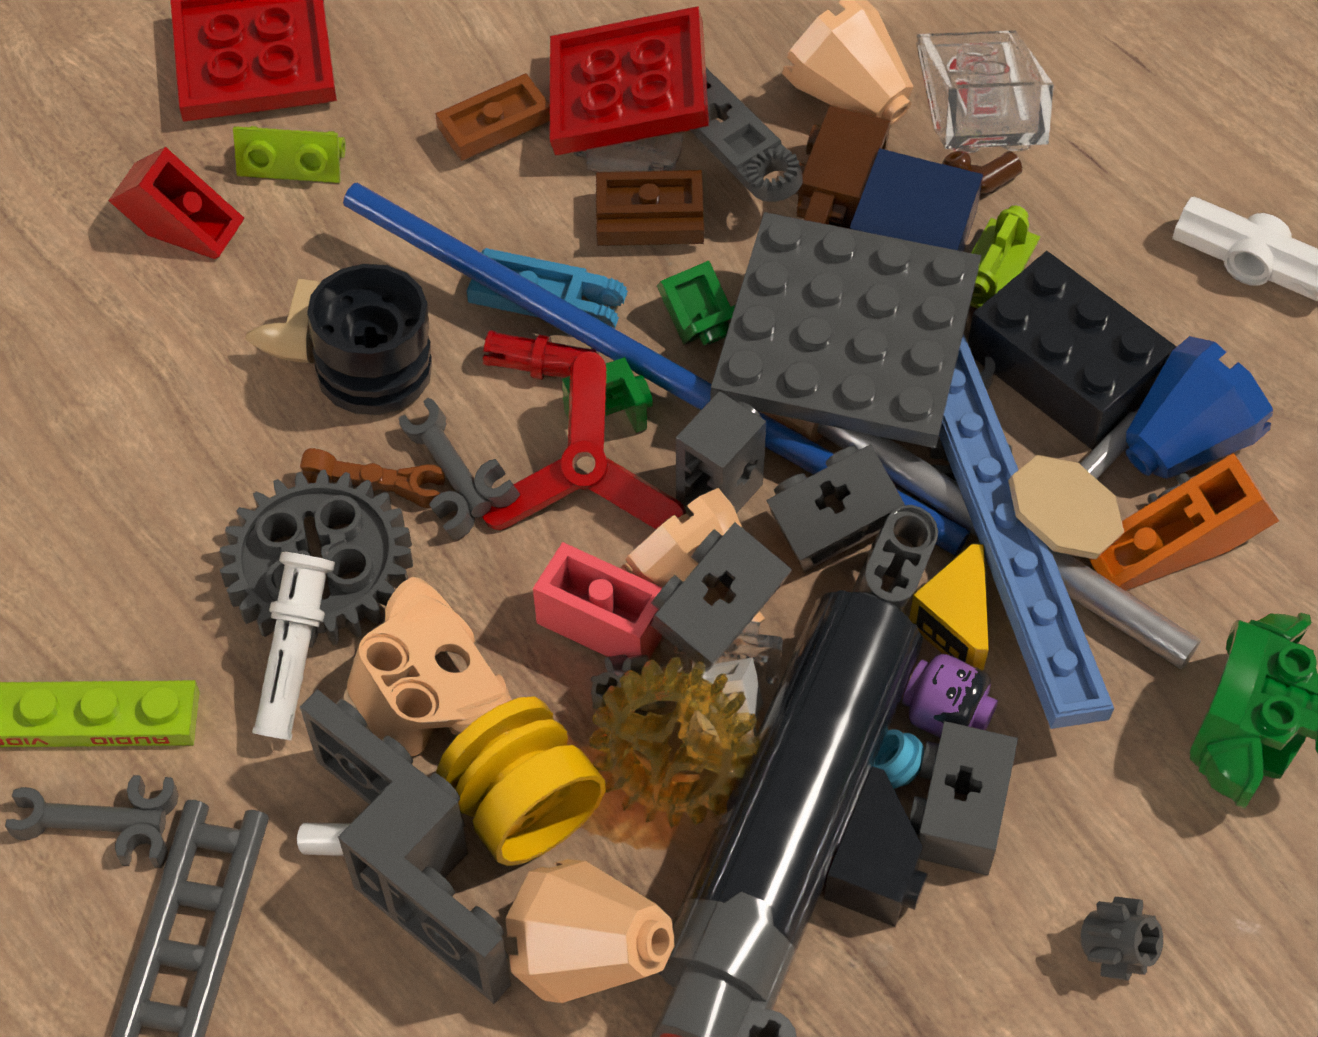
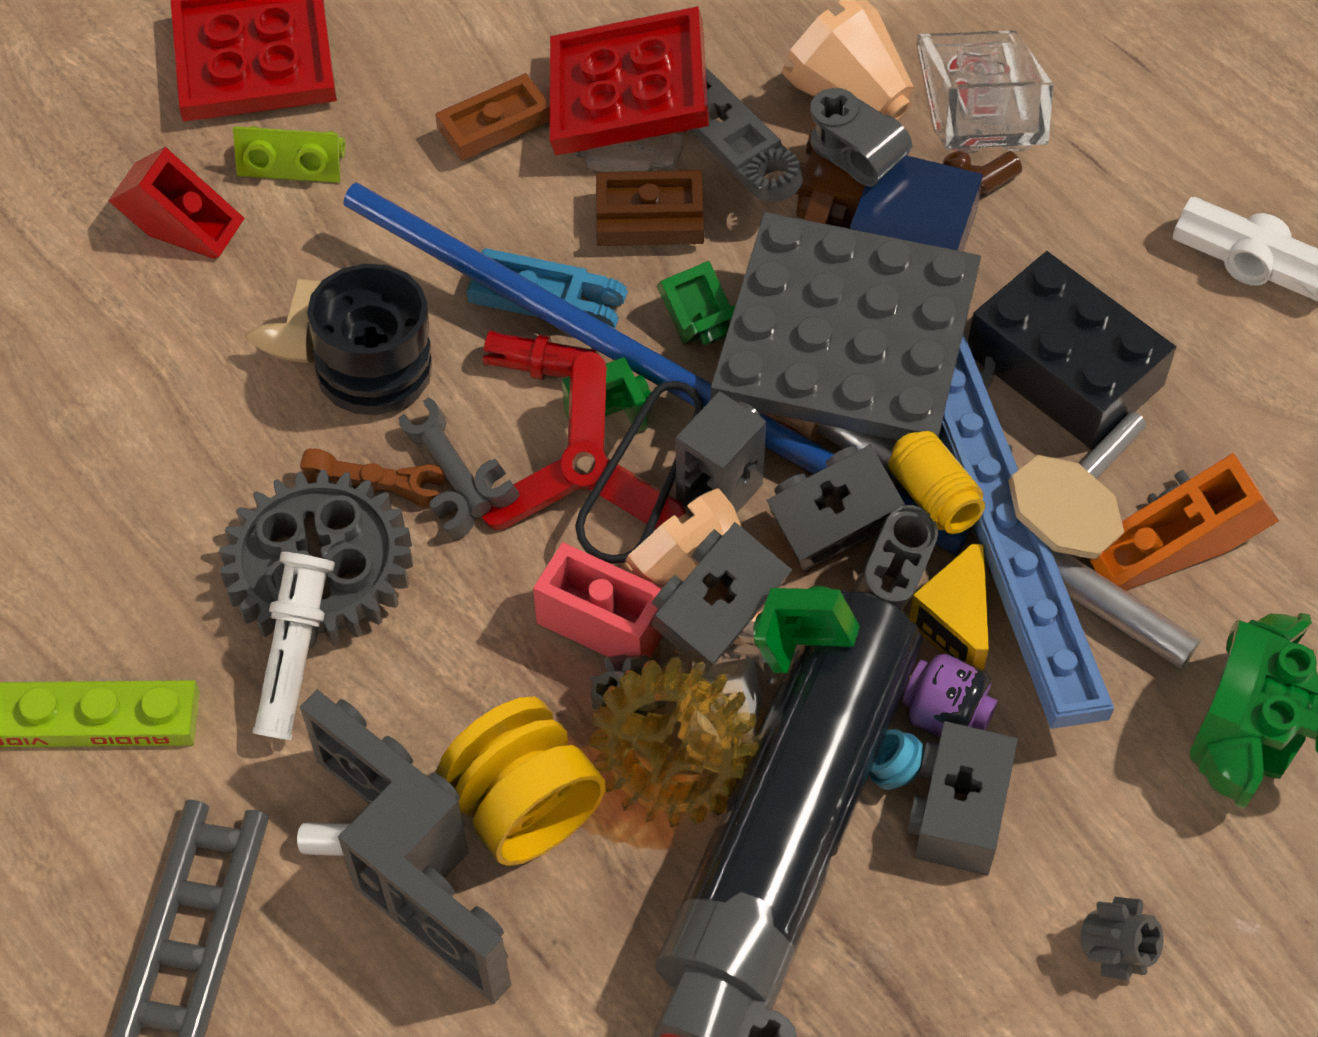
(137, 825): dark grey bar -> none
(401, 684): light nougat piece -> none
(584, 932): light nougat cone -> none
(620, 558): none -> black piece
(802, 618): none -> green bracket
(857, 136): none -> dark grey piece
(877, 857): black slope -> none
(937, 481): none -> yellow head
(1004, 252): lime hinge -> none
(1196, 412): blue cone -> none

